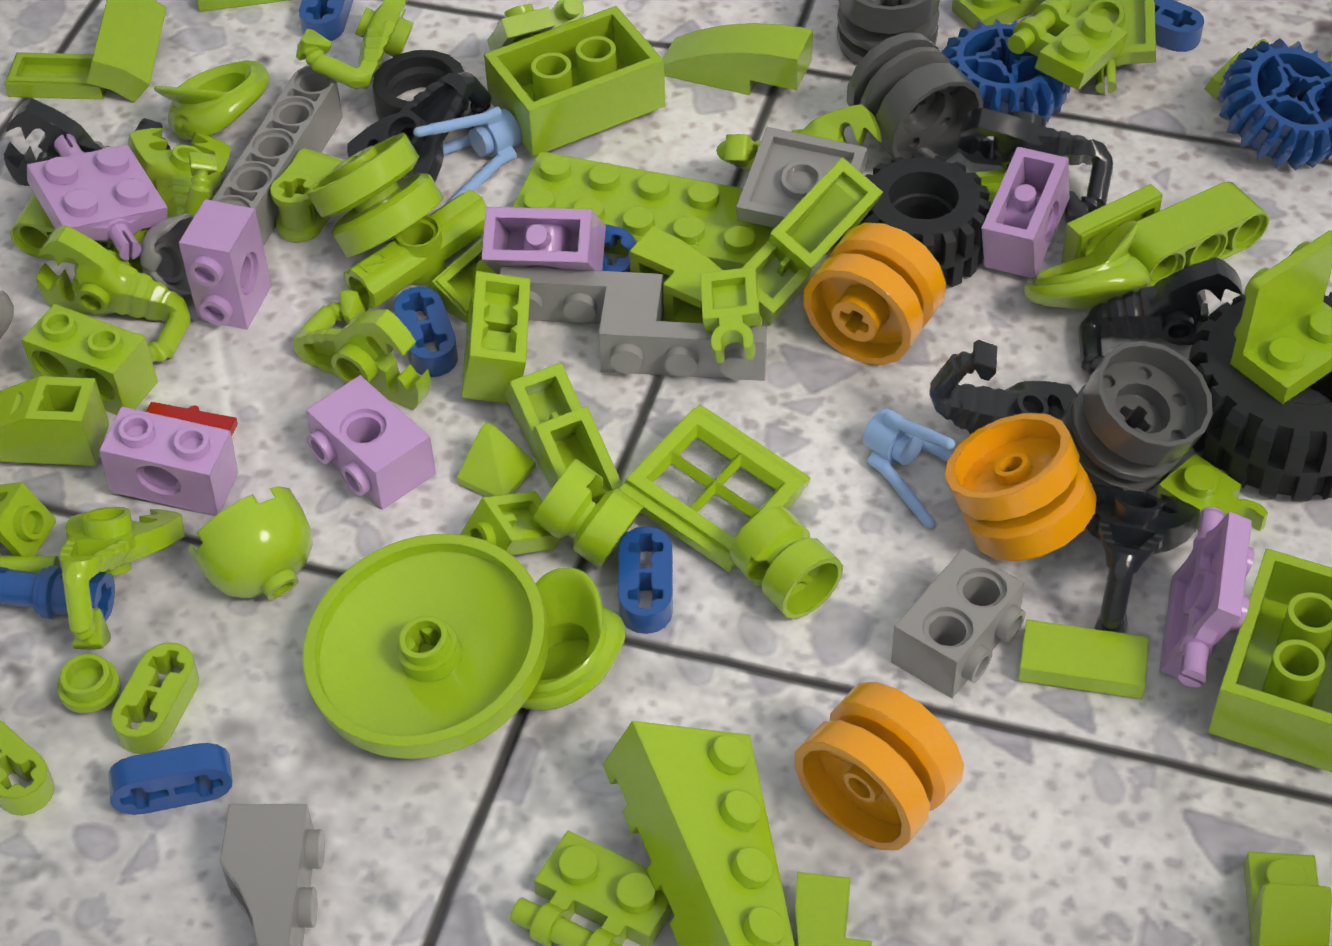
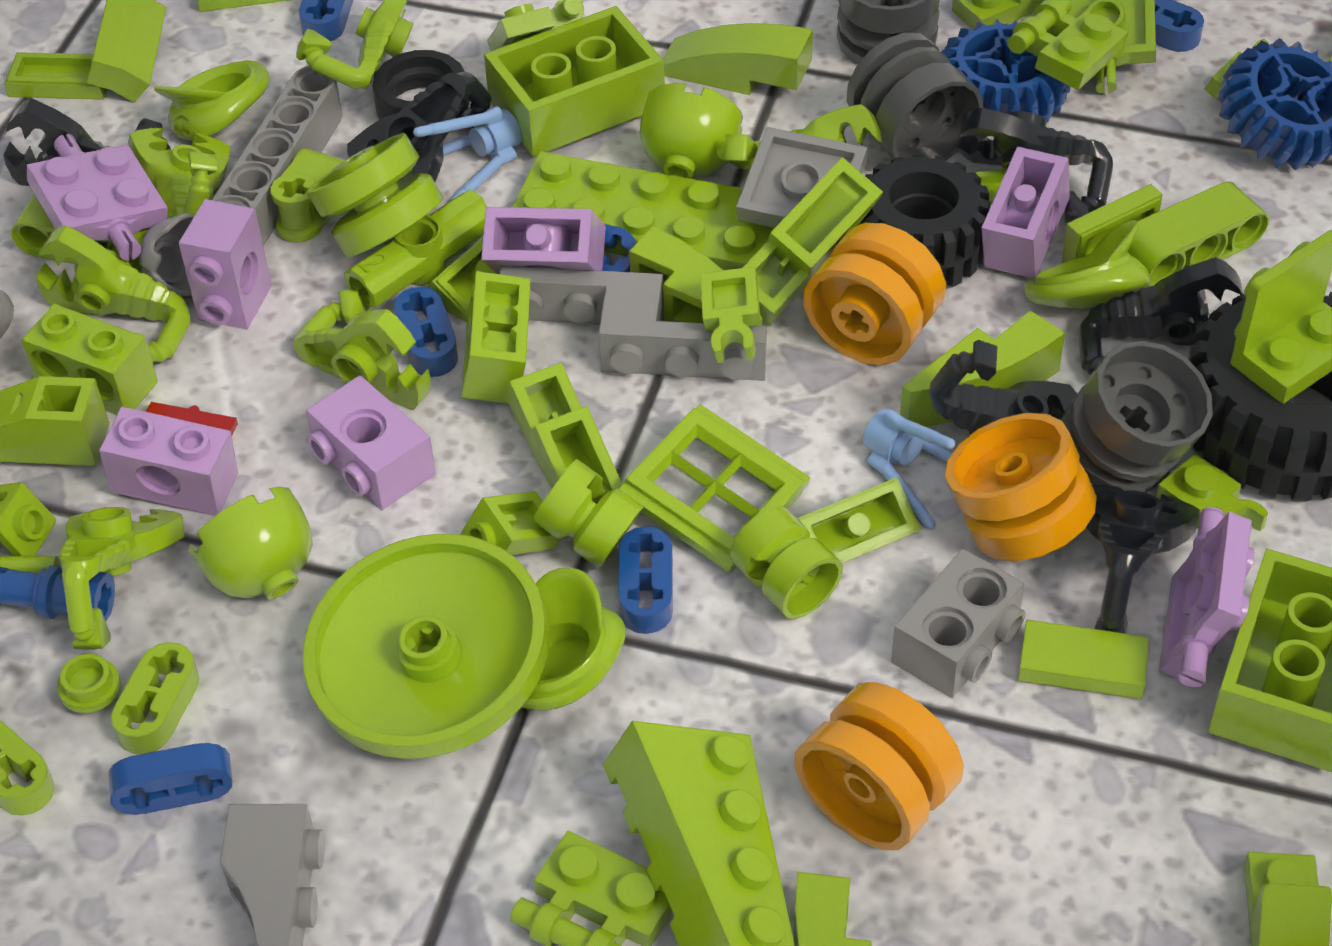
(494, 464): lime slope -> none
(686, 128): none -> lime cylinder
(863, 521): none -> lime slope
(1025, 352): none -> lime slope

